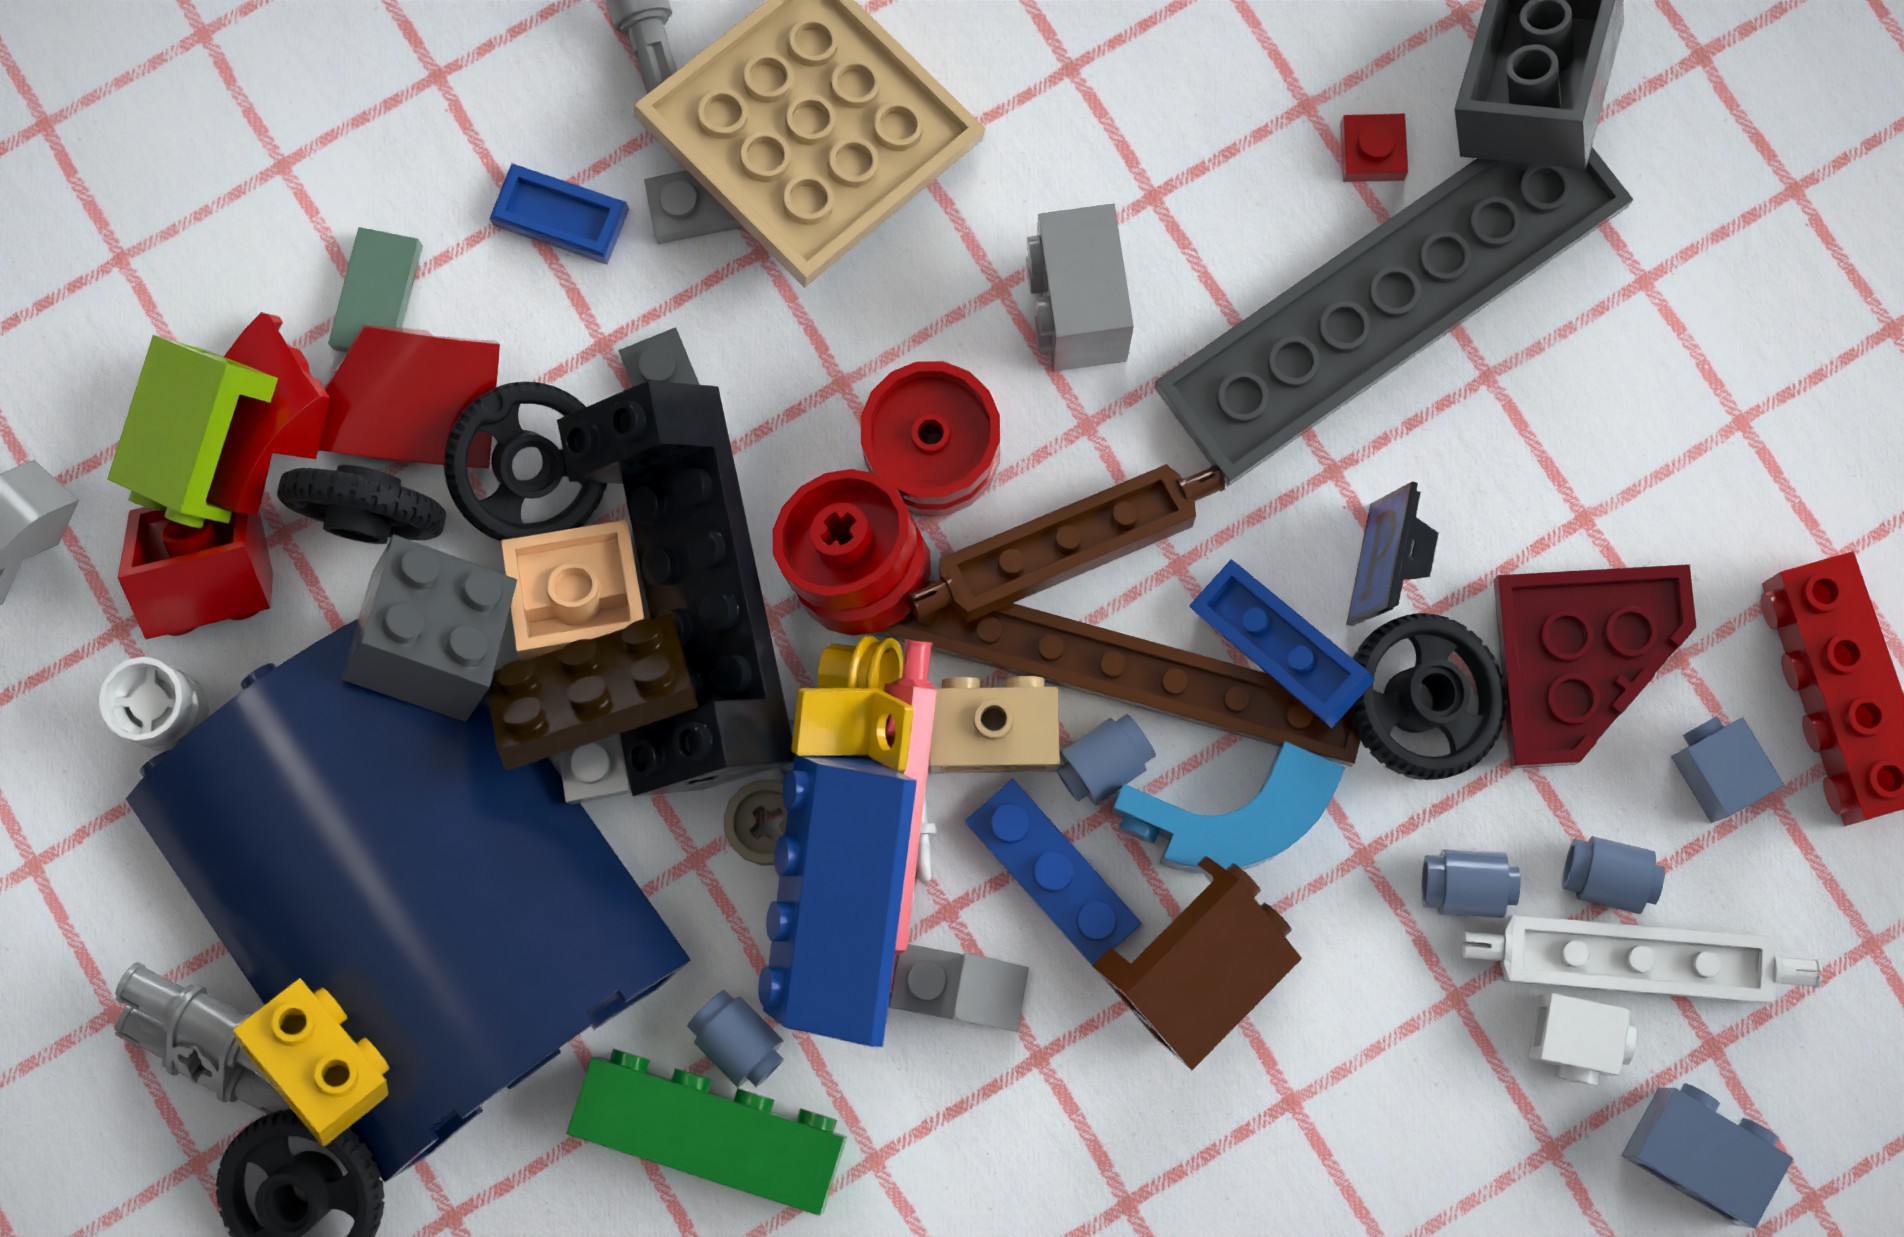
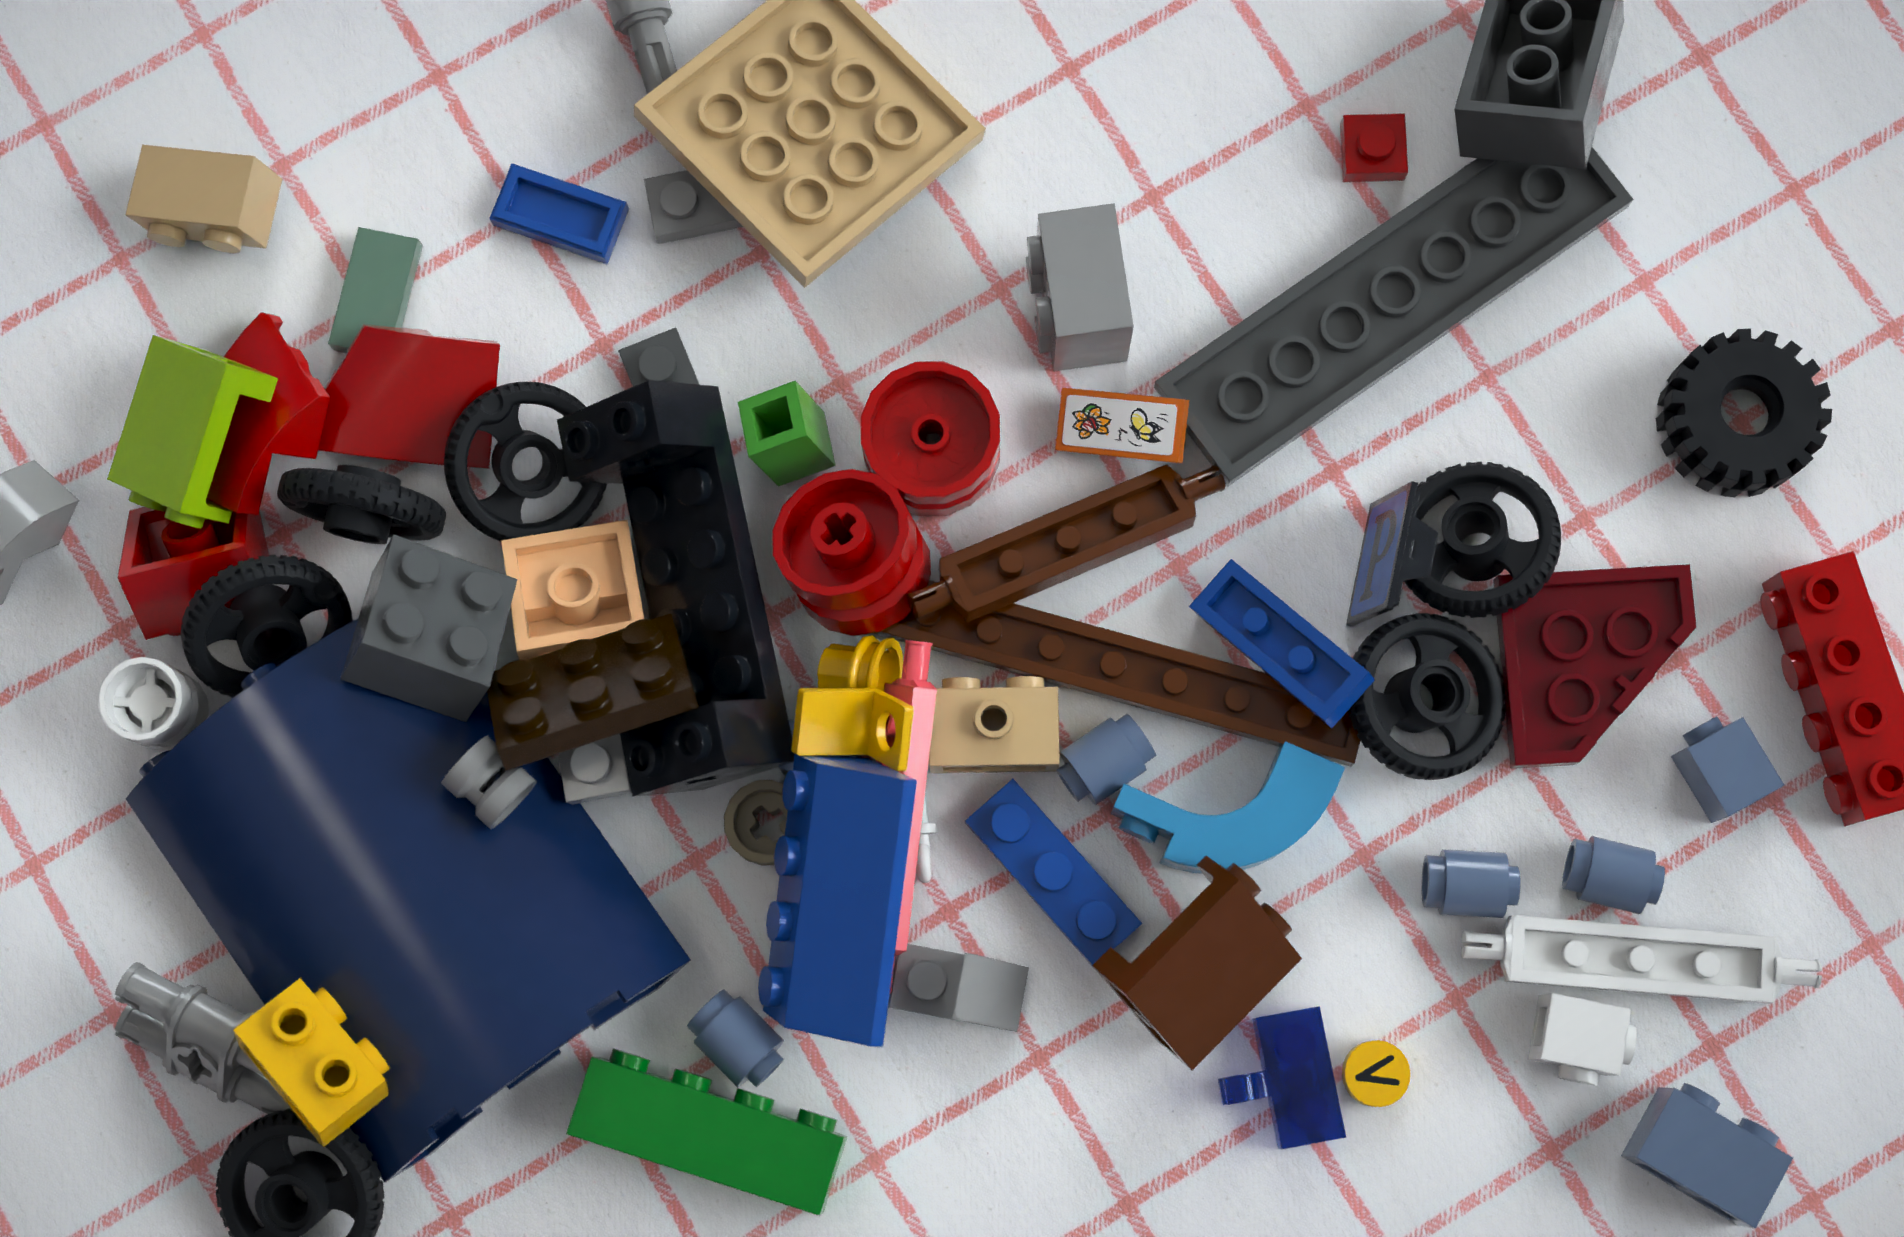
(203, 198): none -> tan brick
(260, 617): none -> black wheel
(478, 772): none -> light grey wheel
(786, 433): none -> bright green brick
(1122, 425): none -> tile
(1294, 1078): none -> clear blue plate
(1376, 1073): none -> yellow tile
(1475, 512): none -> black wheel
(1714, 449): none -> black tyre

